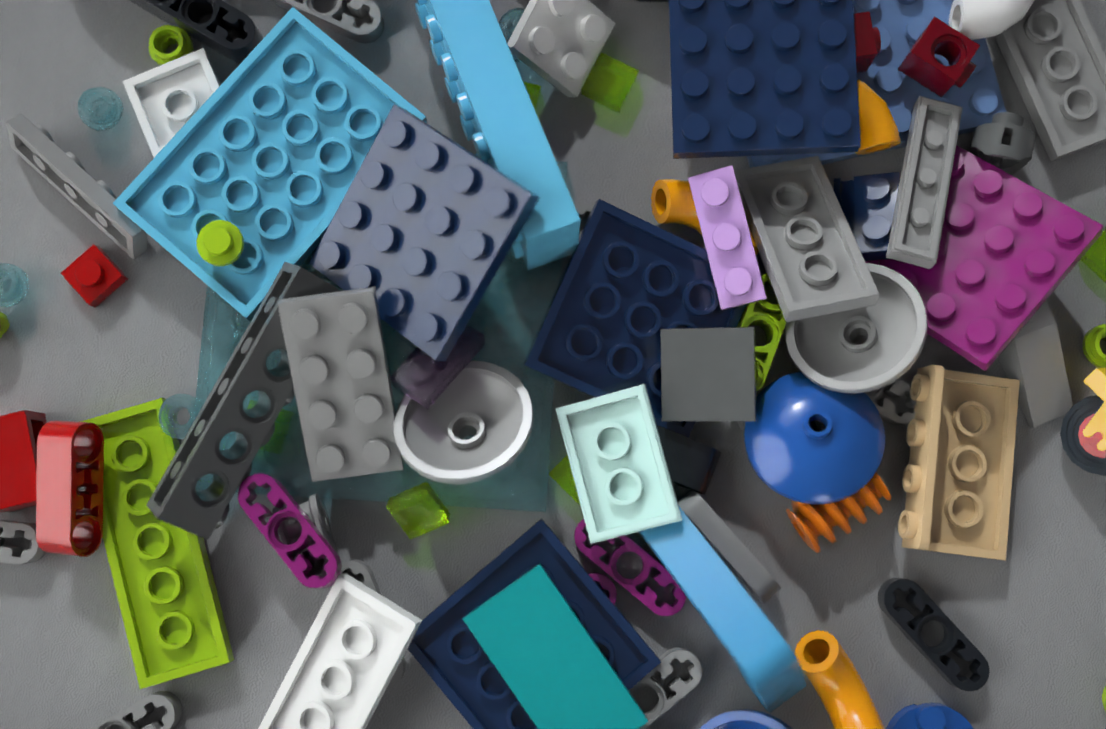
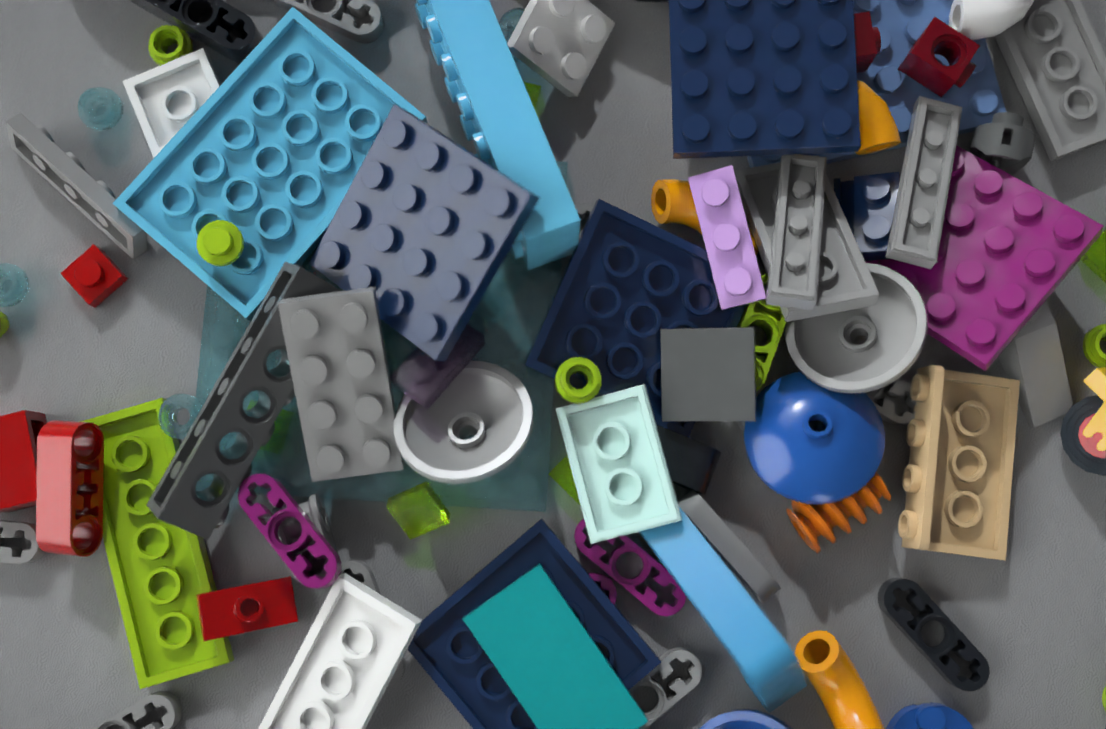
(246, 608): none -> red plate
(588, 370): none -> lime plate
(609, 82): clear neon green tile -> none
(797, 232): none -> light grey tile

